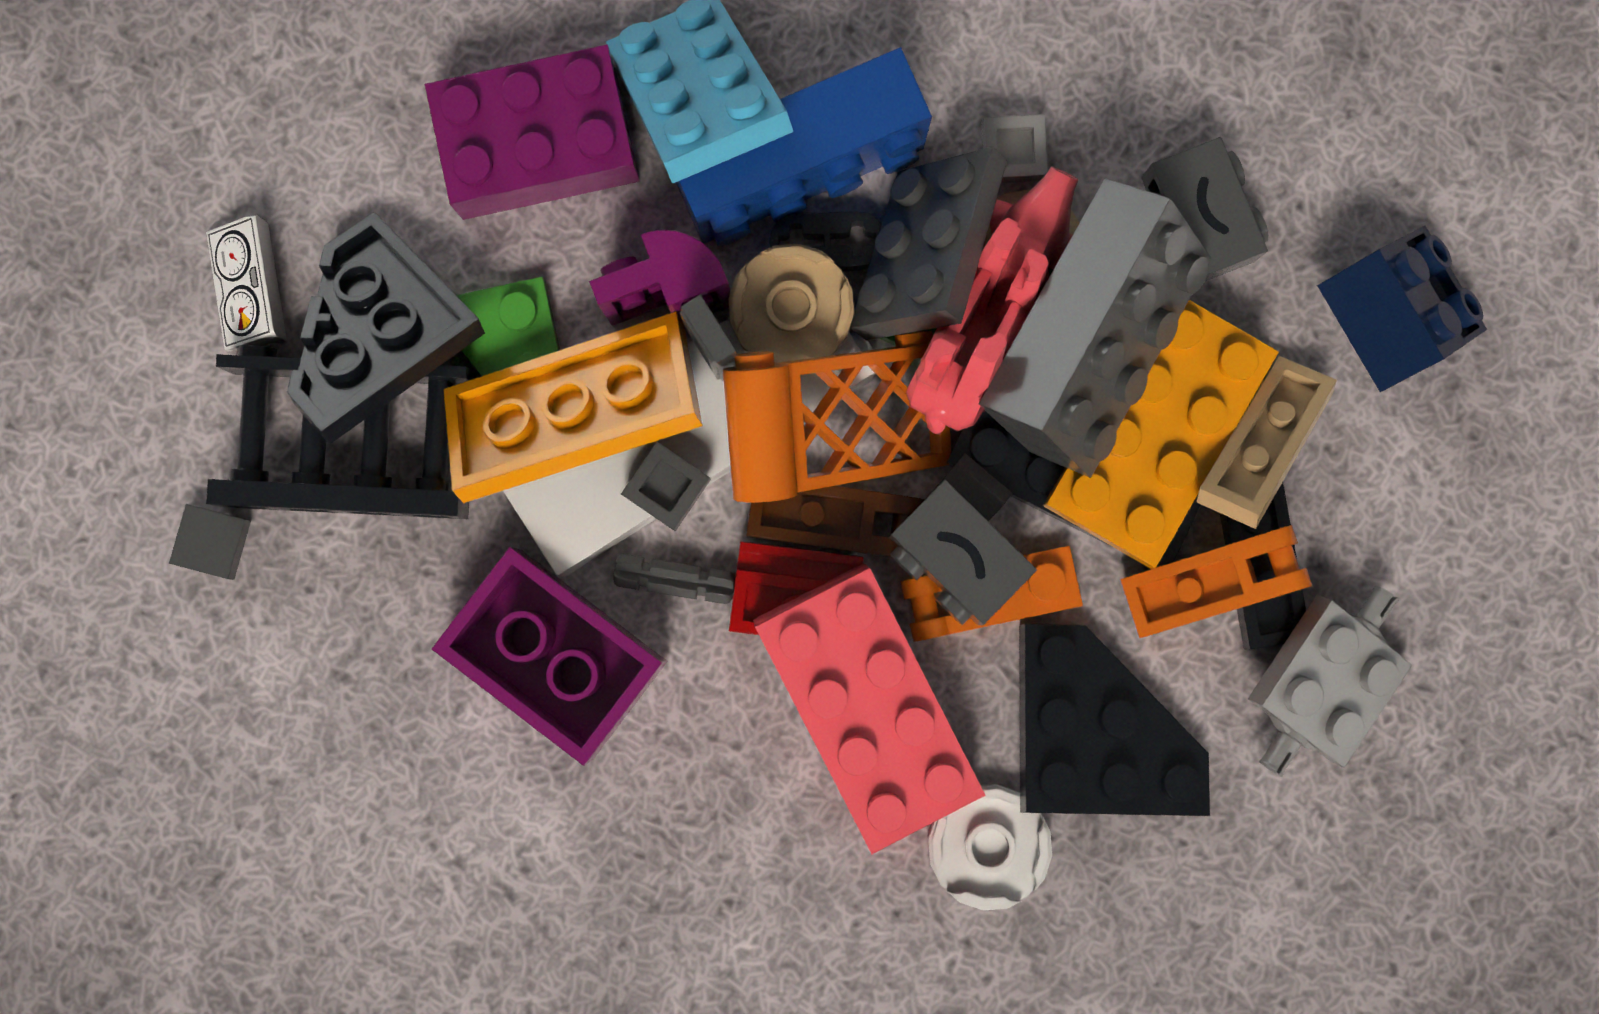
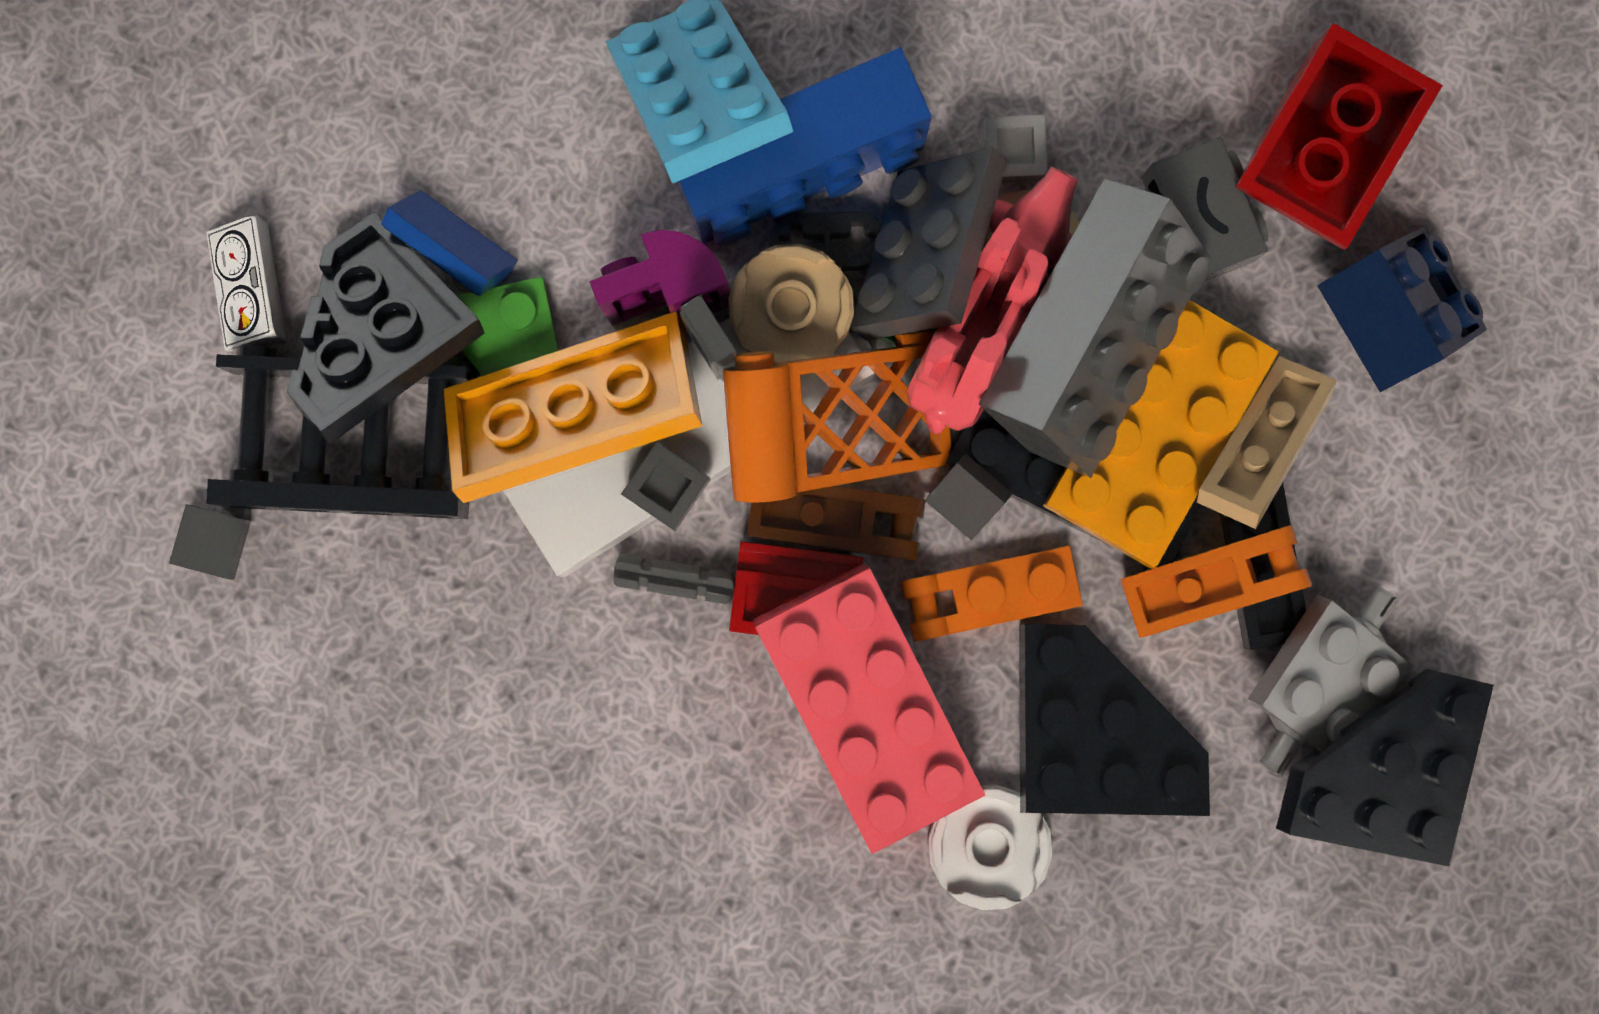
(449, 242): none -> blue tile
(532, 132): magenta brick -> none
(549, 655): magenta brick -> none
(960, 555): dark grey brick -> none
(1337, 135): none -> red slope
(1395, 773): none -> black plate

